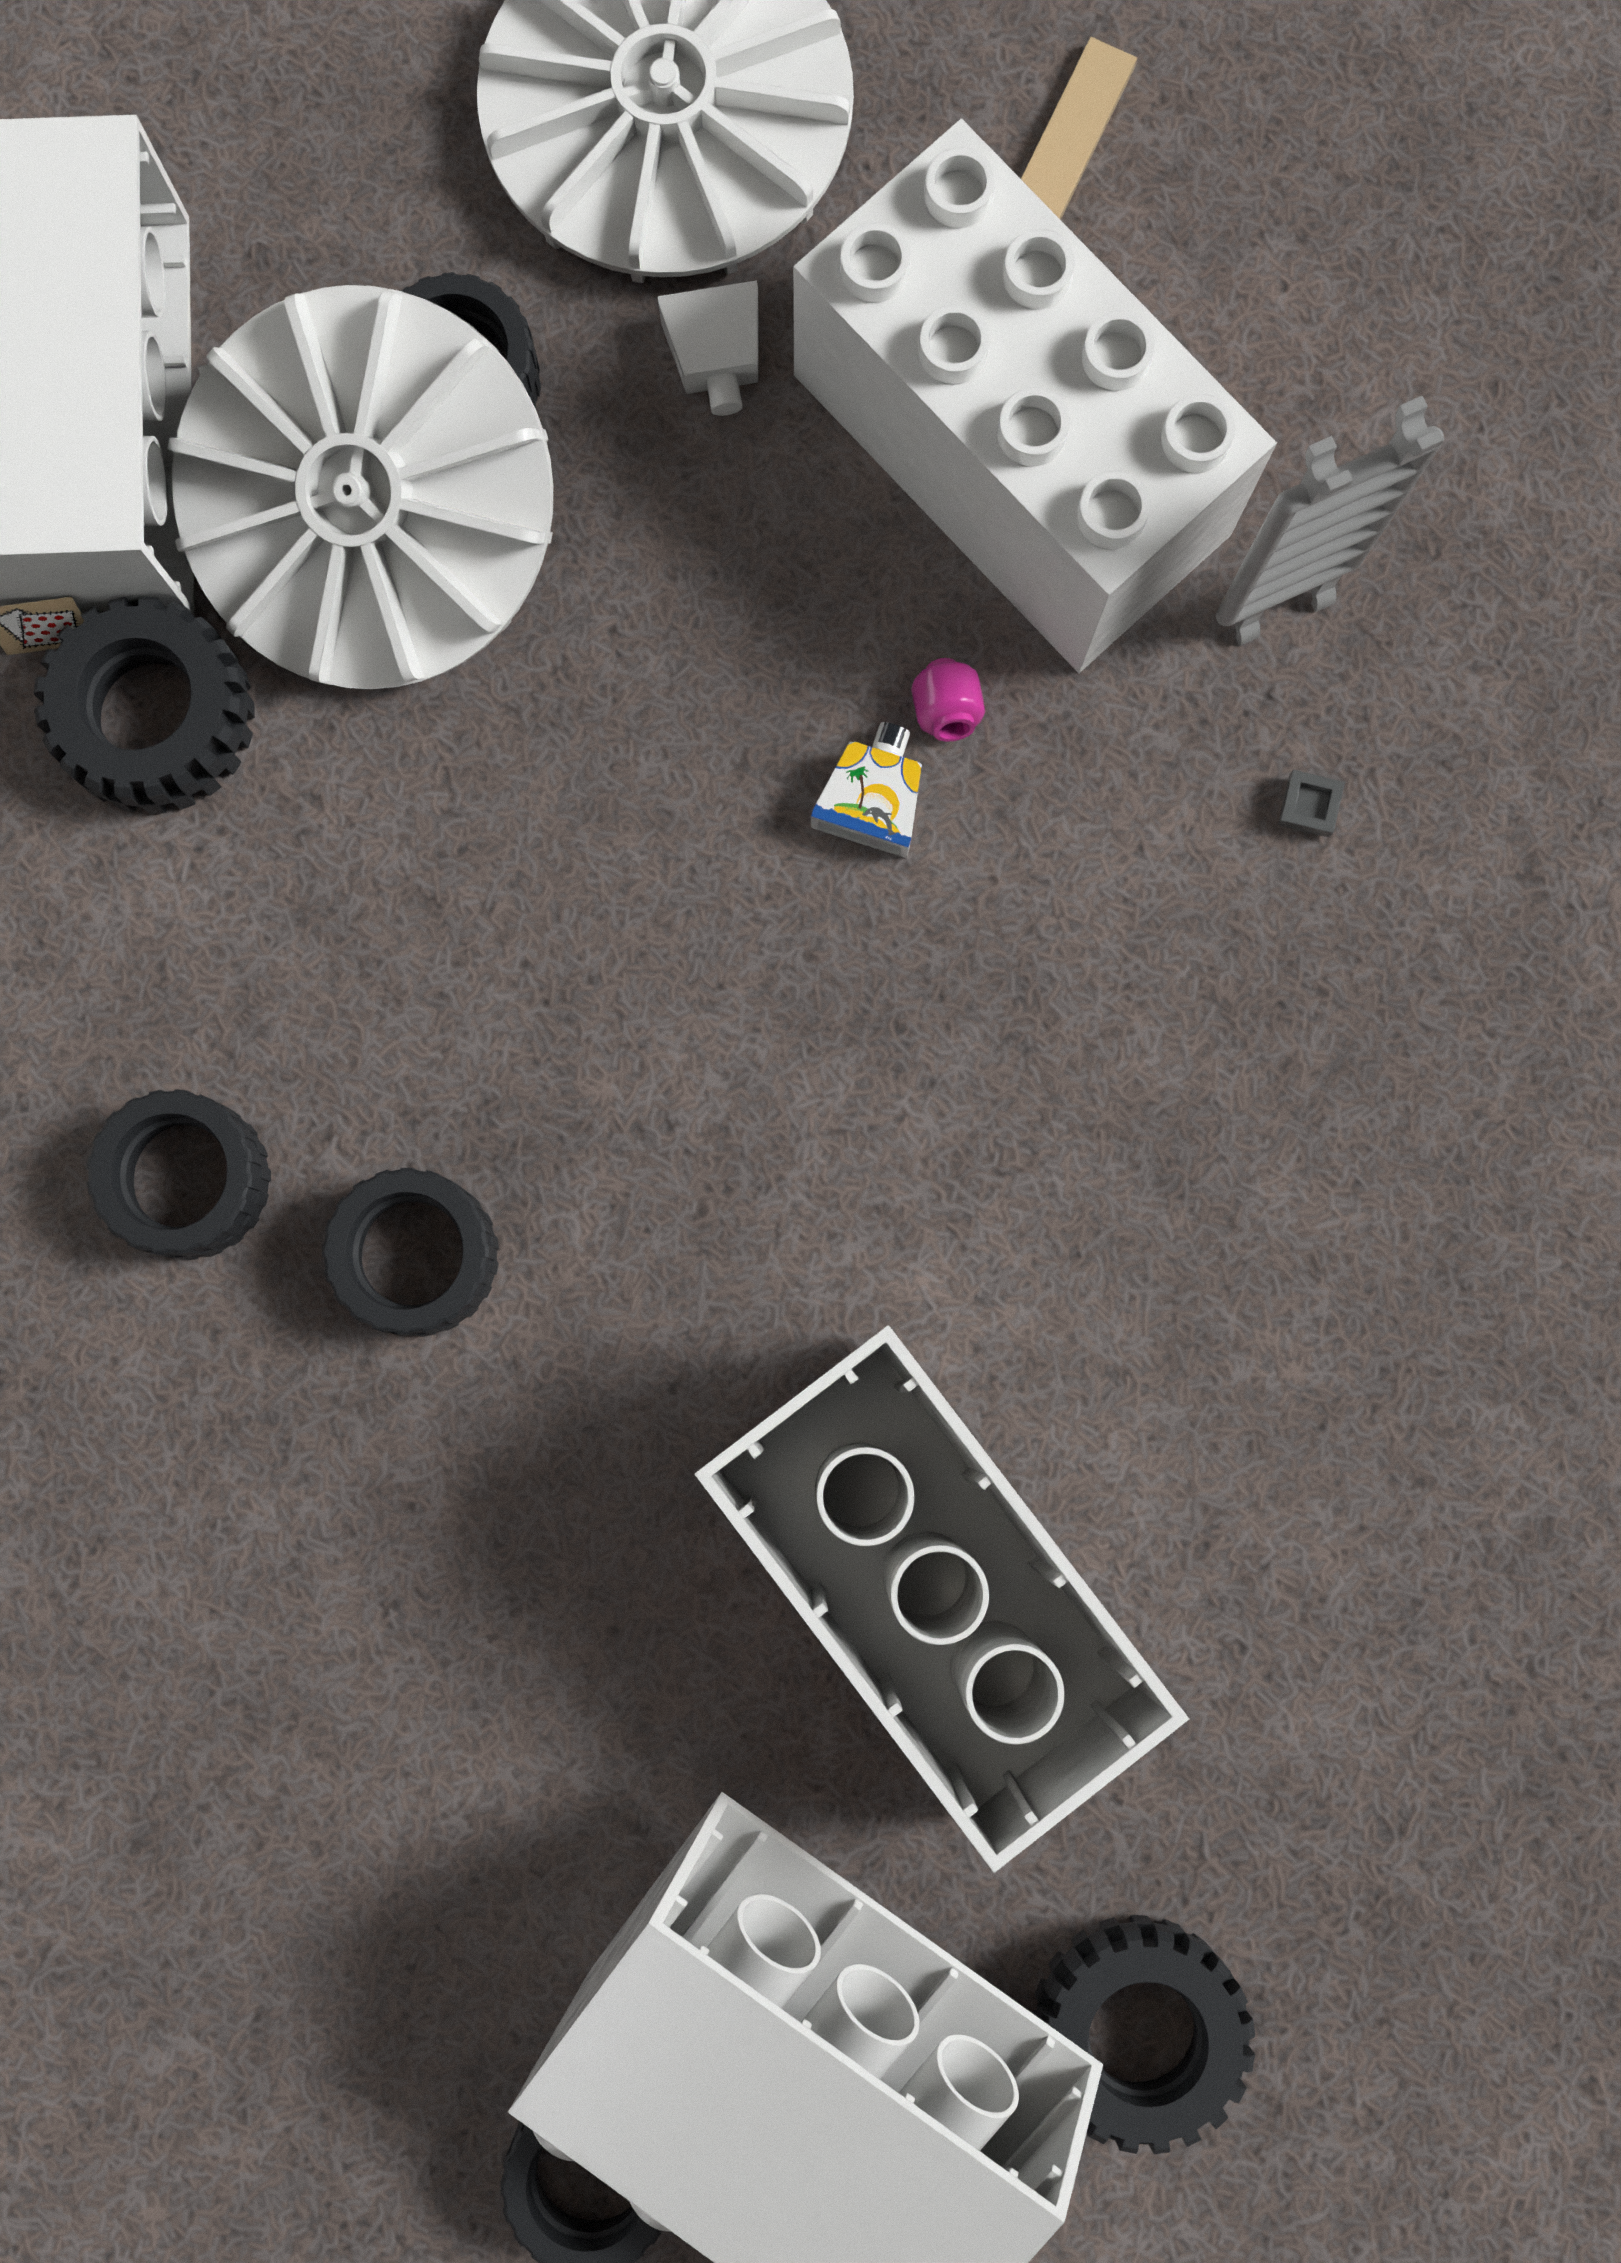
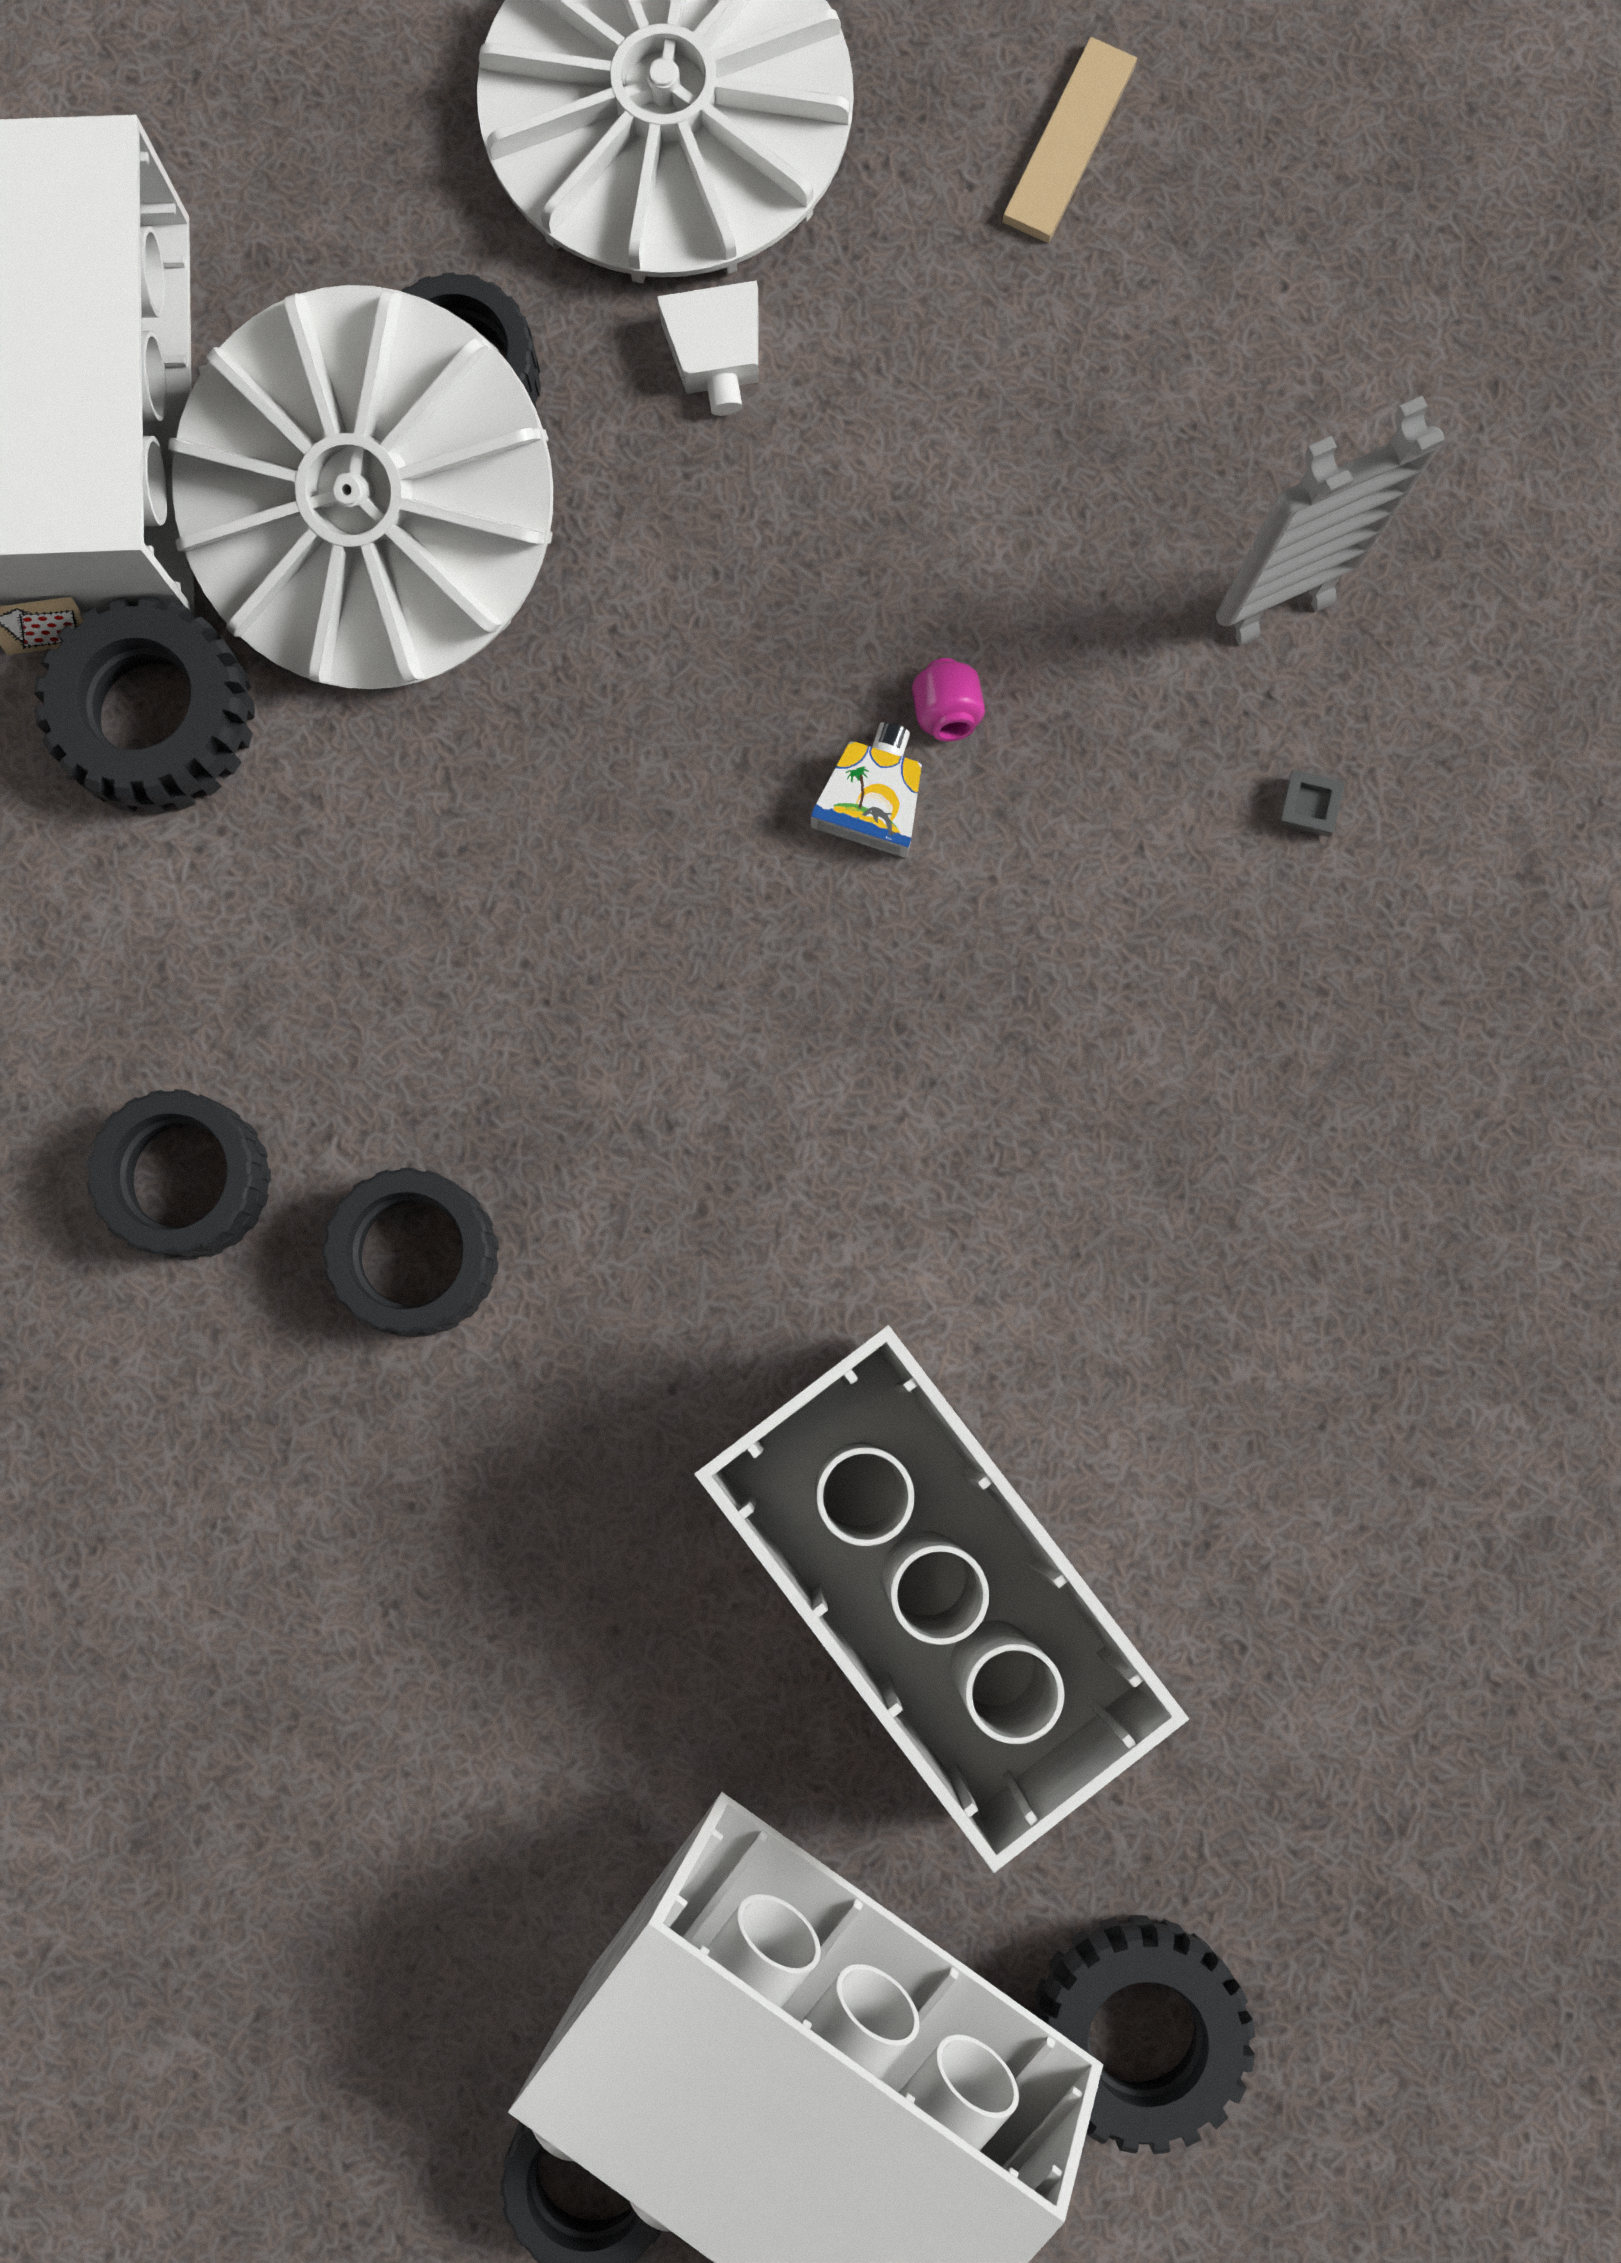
(1022, 395): white brick -> none

